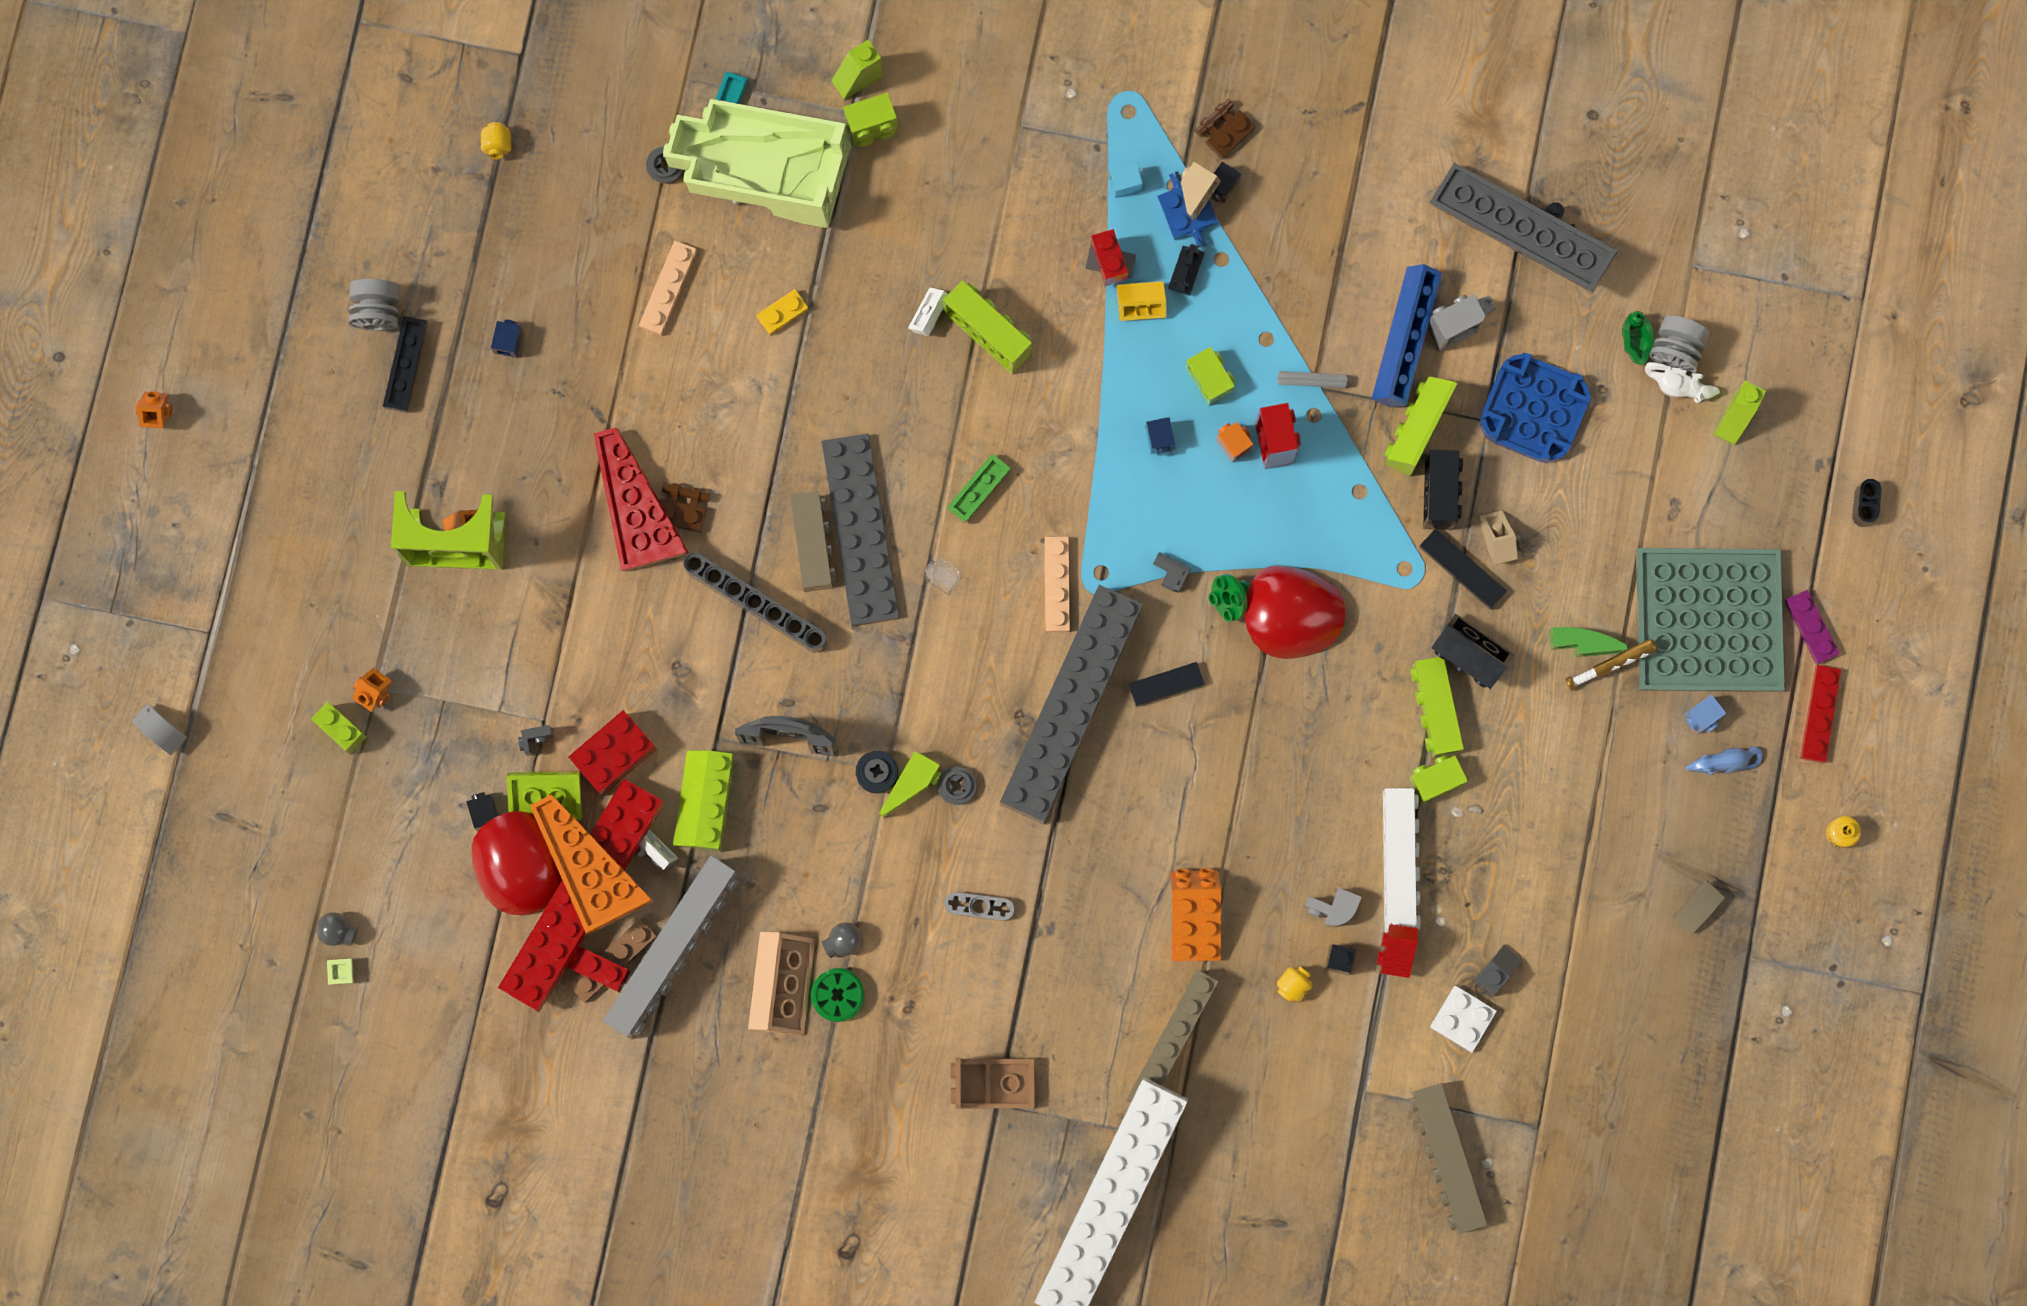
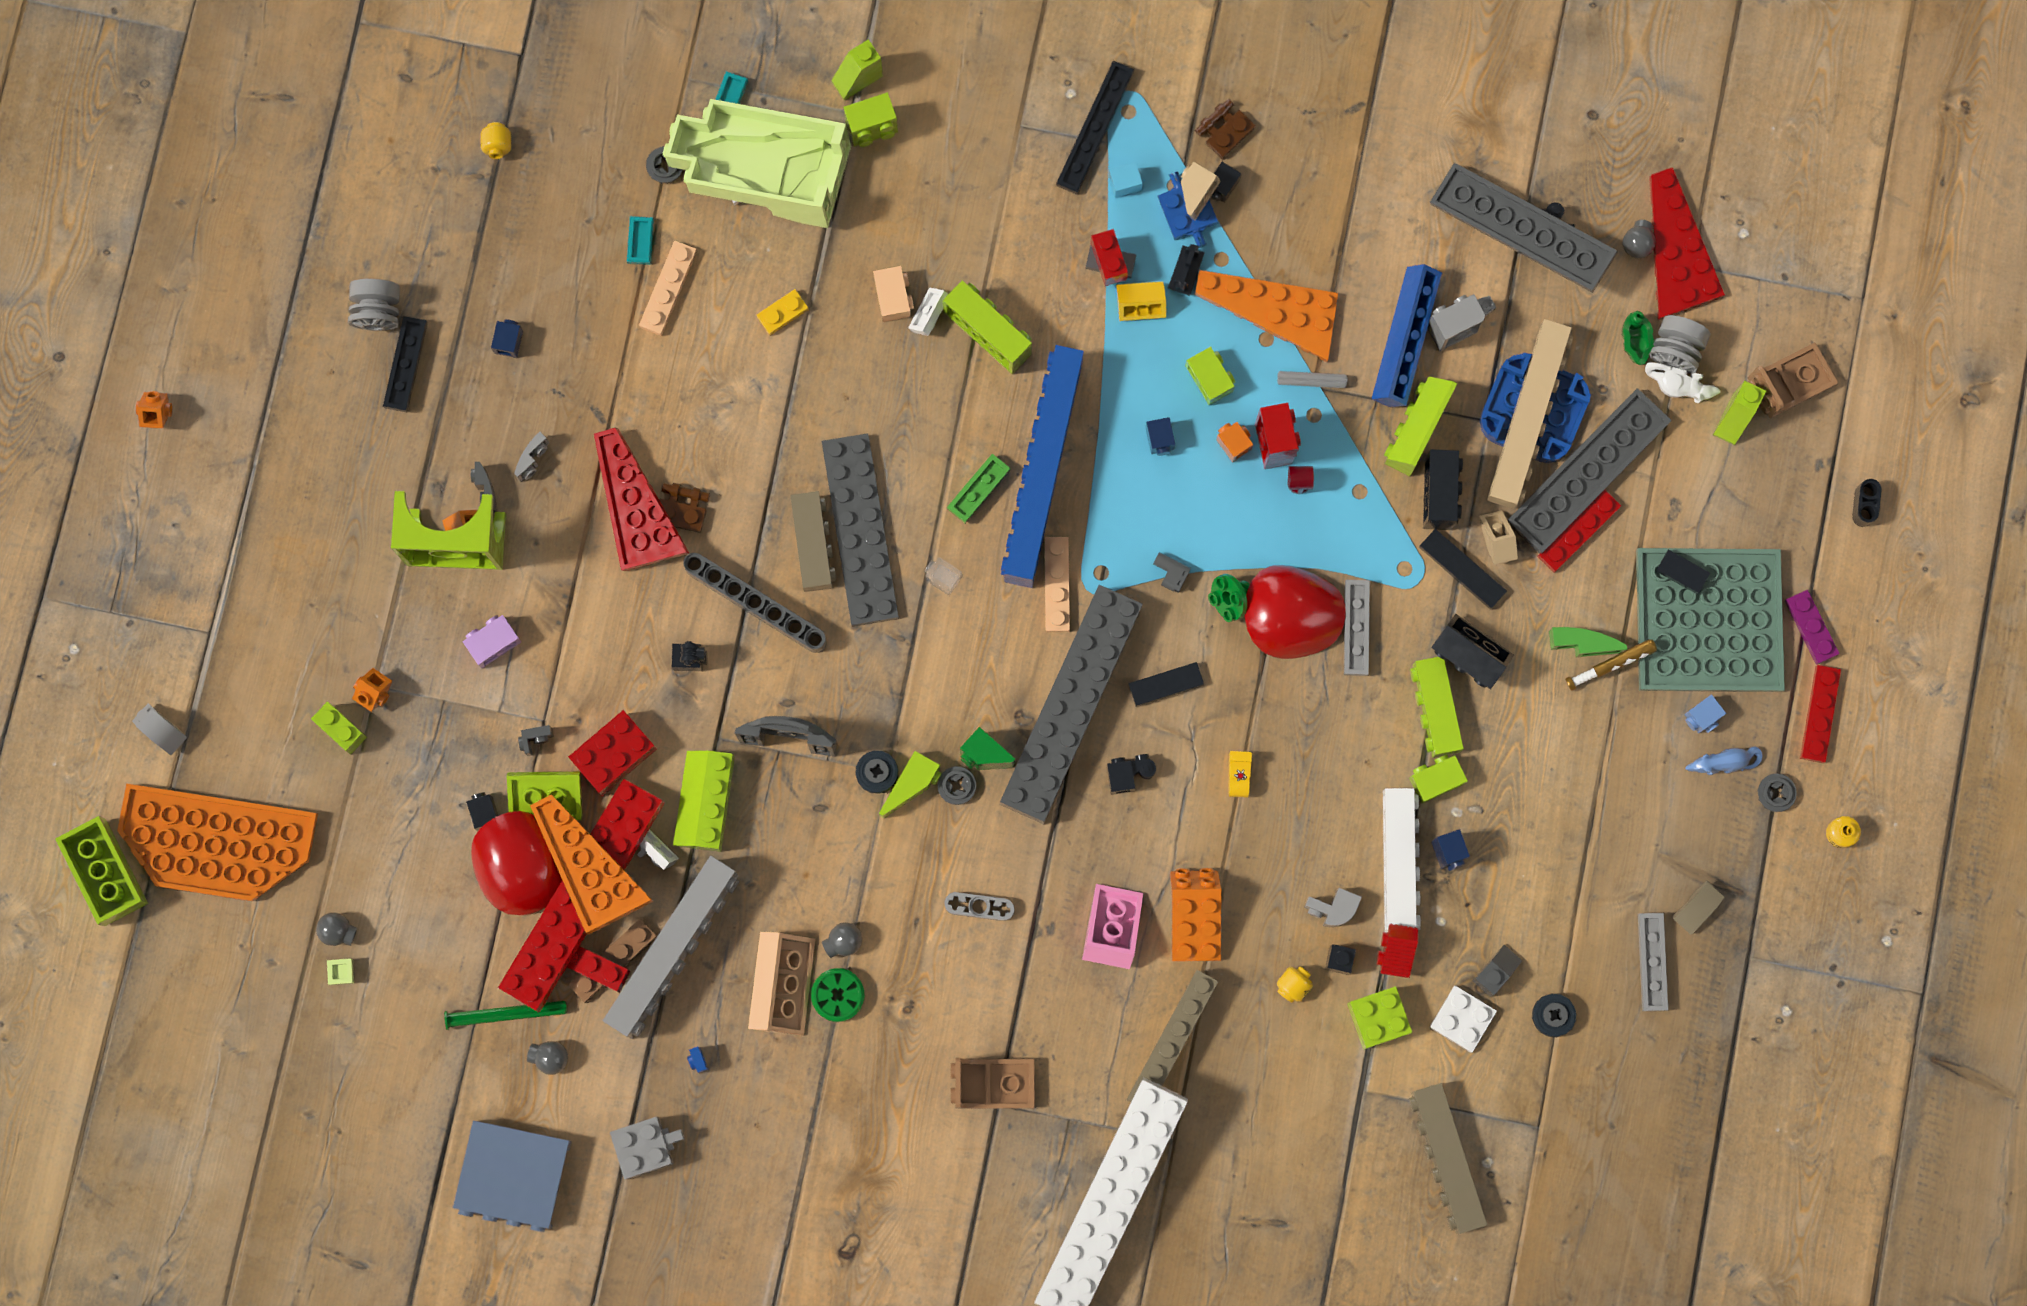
(101, 871): none -> lime brick
(214, 841): none -> orange plate
(482, 482): none -> dark grey slope
(491, 641): none -> lavender brick
(502, 1014): none -> green axle
(511, 1175): none -> sand blue panel
(526, 465): none -> light grey slope
(549, 1057): none -> dark grey piece
(640, 240): none -> teal tile
(644, 1147): none -> light grey hinge
(688, 657): none -> black brick
(697, 1060): none -> blue plate
(892, 293): none -> light nougat piece
(985, 753): none -> green slope
(1043, 467): none -> blue brick
(1095, 127): none -> black tile
(1113, 926): none -> bright pink slope
(1122, 772): none -> black brick
(1239, 773): none -> yellow leg
(1283, 310): none -> orange wing
(1300, 479): none -> dark red piece
(1356, 628): none -> light grey plate
(1379, 1017): none -> lime brick
(1450, 850): none -> dark blue brick
(1529, 414): none -> tan brick
(1546, 1017): none -> black wheel
(1579, 531): none -> red plate
(1588, 471): none -> dark grey plate
(1639, 240): none -> dark grey piece
(1652, 962): none -> light grey plate
(1680, 258): none -> red wing
(1682, 572): none -> black tile
(1788, 792): none -> dark grey gear
(1793, 380): none -> medium nougat bracket

